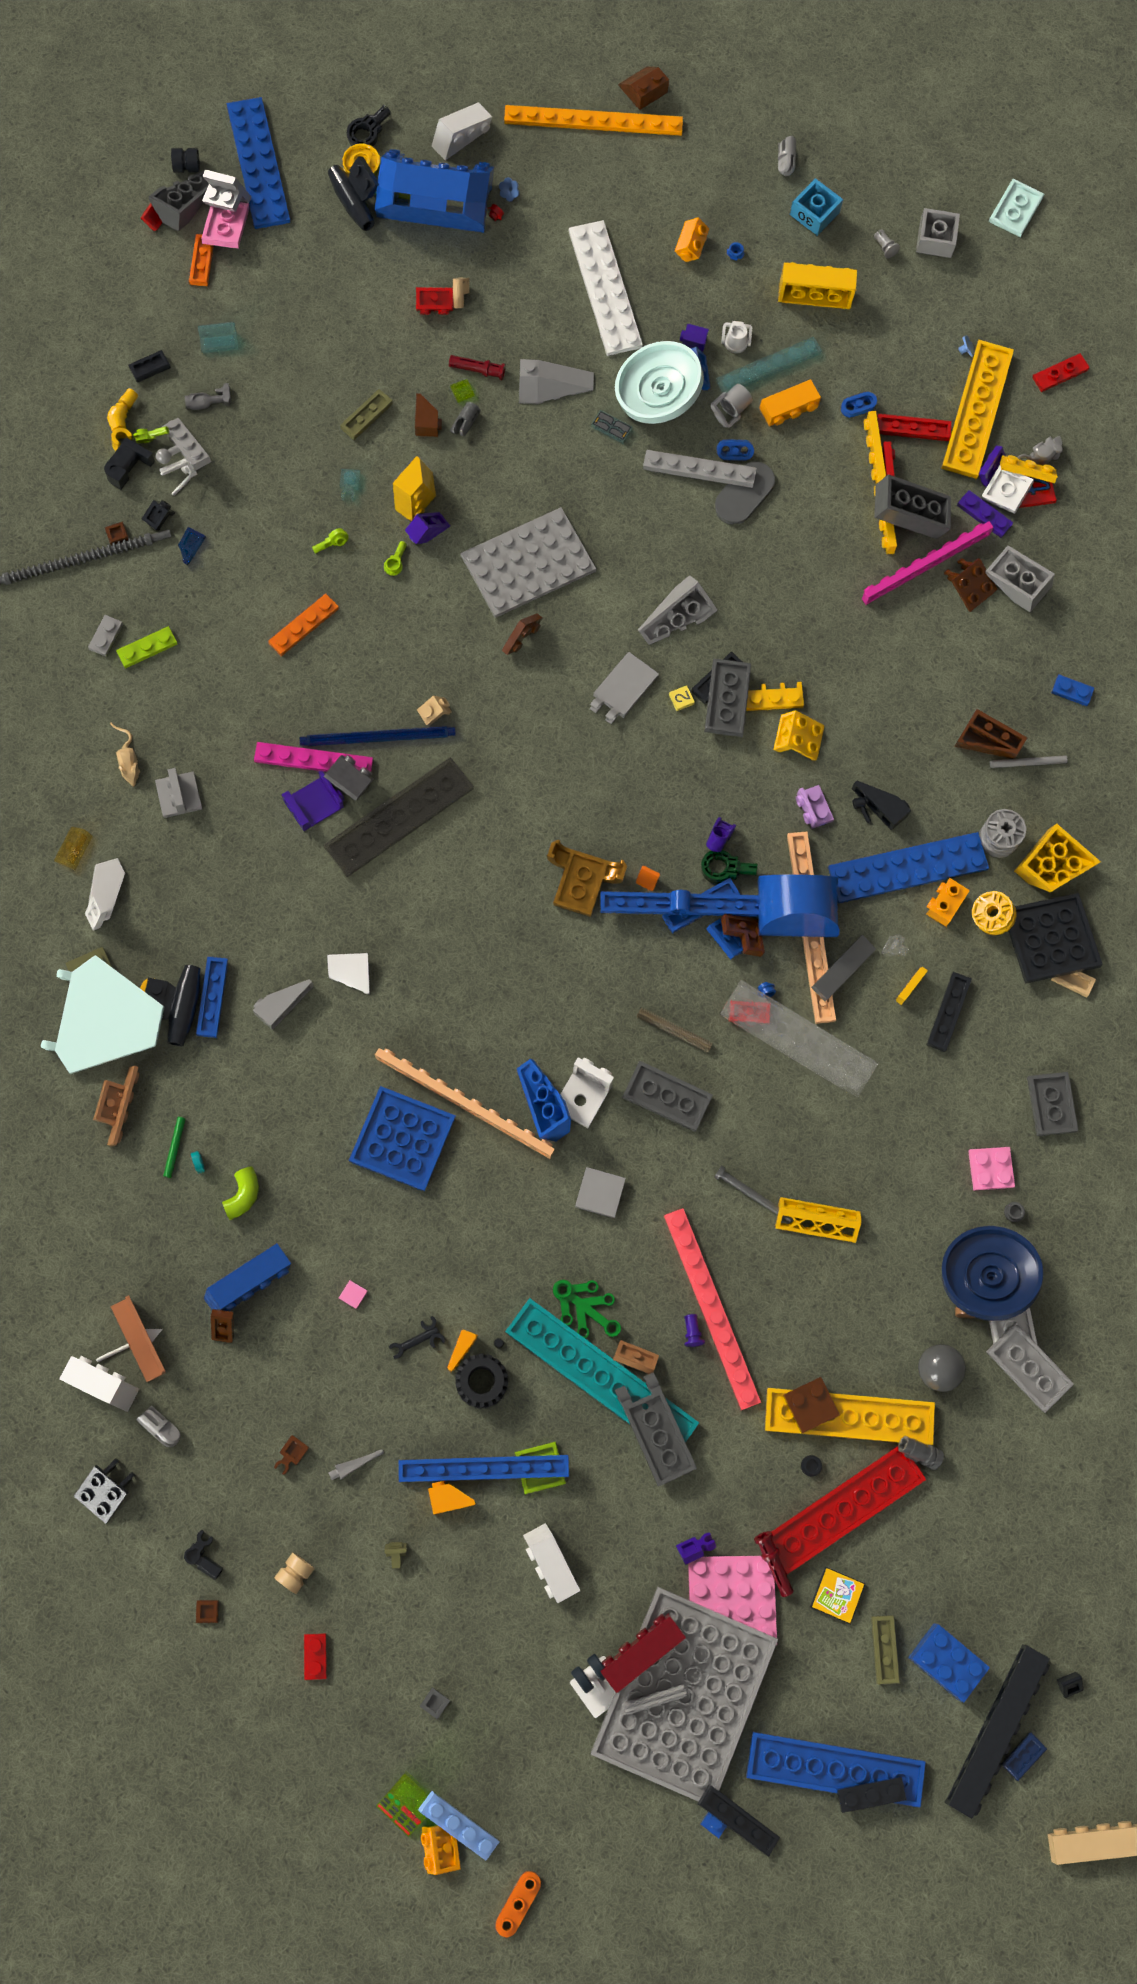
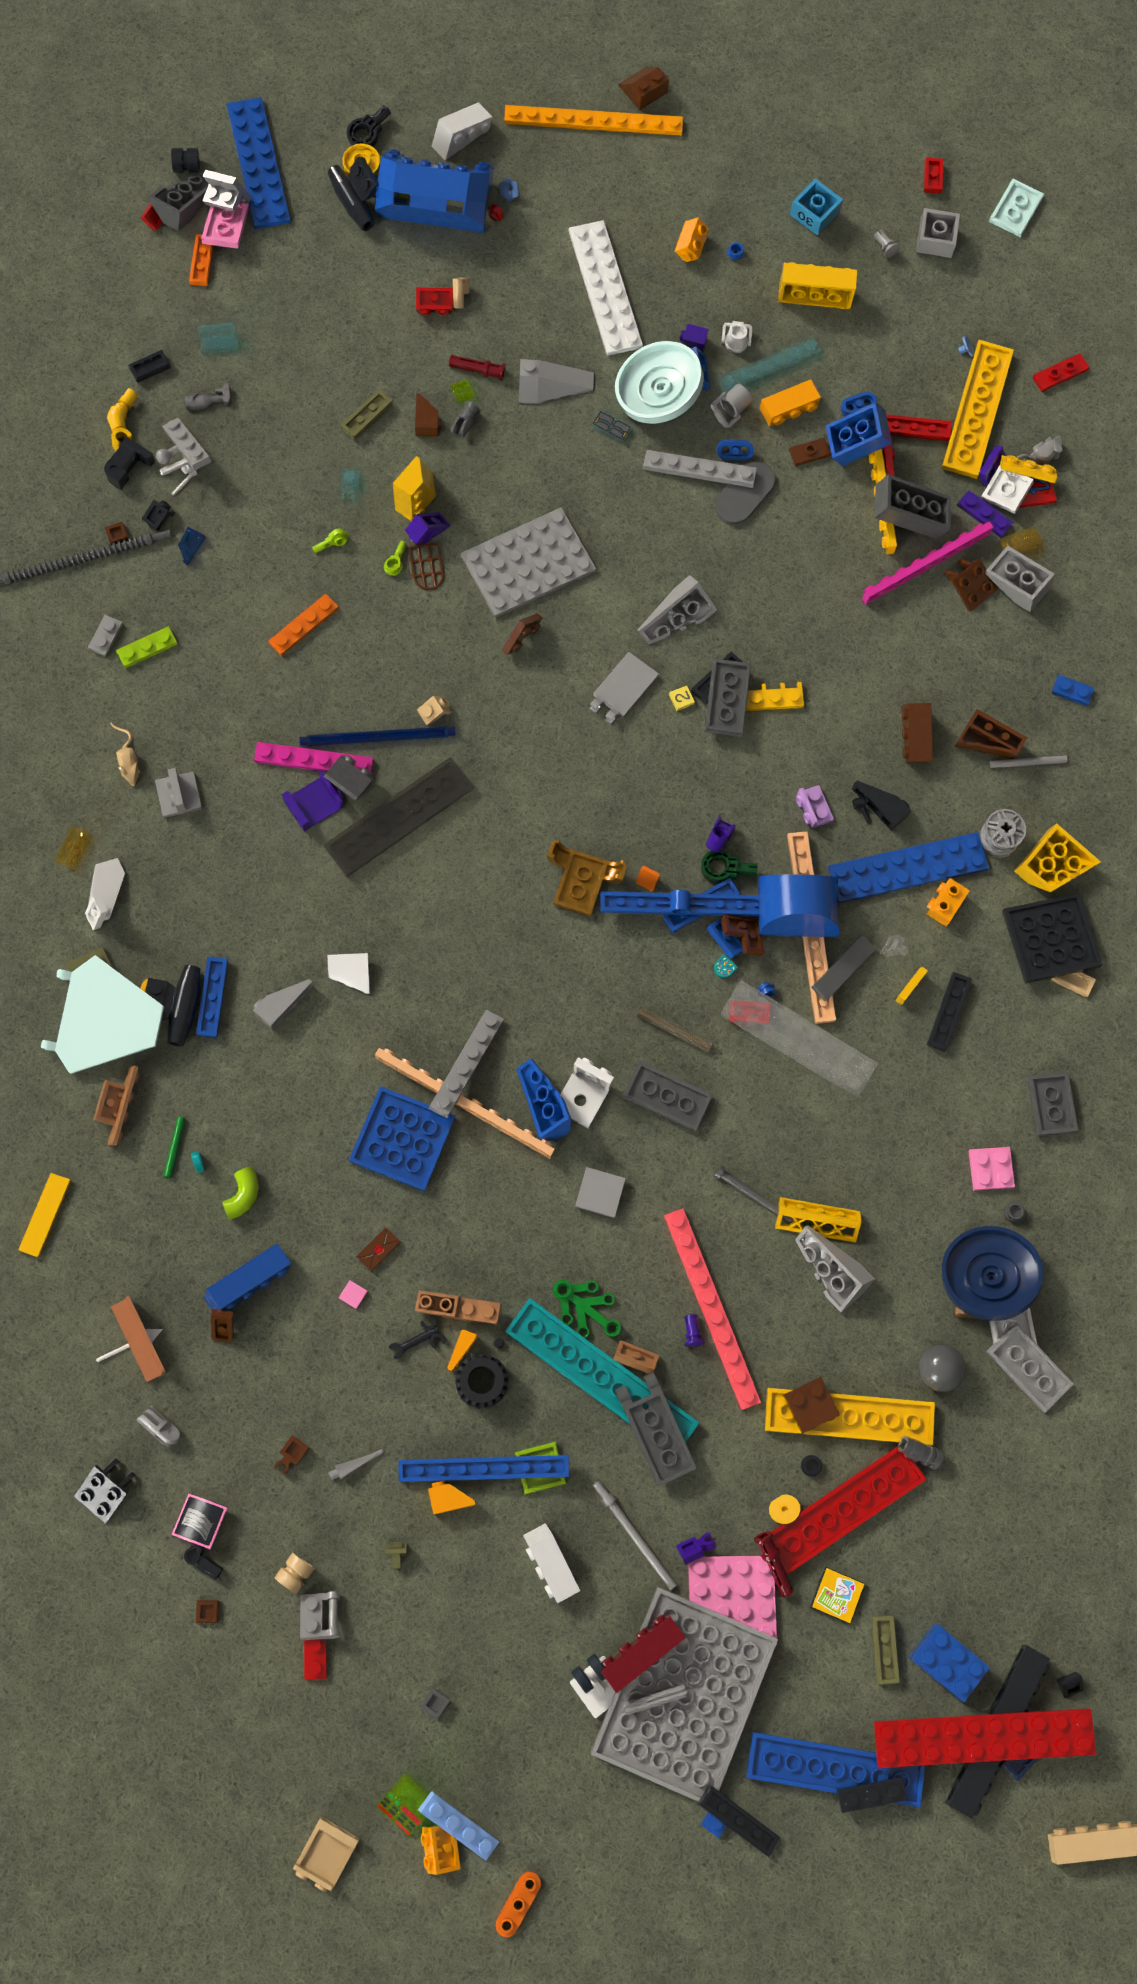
(44, 1215): none -> yellow tile
(99, 1383): white wedge -> none
(144, 436): lime plate -> none
(199, 1521): none -> slope
(312, 1616): none -> light grey plate
(325, 1854): none -> tan panel
(378, 1249): none -> reddish brown tile
(431, 559): none -> reddish brown window
(458, 1308): none -> medium nougat slope
(466, 1064): none -> light grey plate
(609, 1501): none -> light grey bar
(724, 967): none -> teal tile
(784, 1509): none -> yellow piece
(787, 156): light grey arm -> none
(799, 734): yellow bracket -> none
(809, 452): none -> reddish brown plate
(840, 1273): none -> light grey wedge
(858, 434): none -> blue brick
(917, 732): none -> reddish brown wedge
(933, 175): none -> red plate
(984, 1738): none -> red plate
(986, 904): yellow wheel -> none
(1022, 540): none -> clear yellow slope

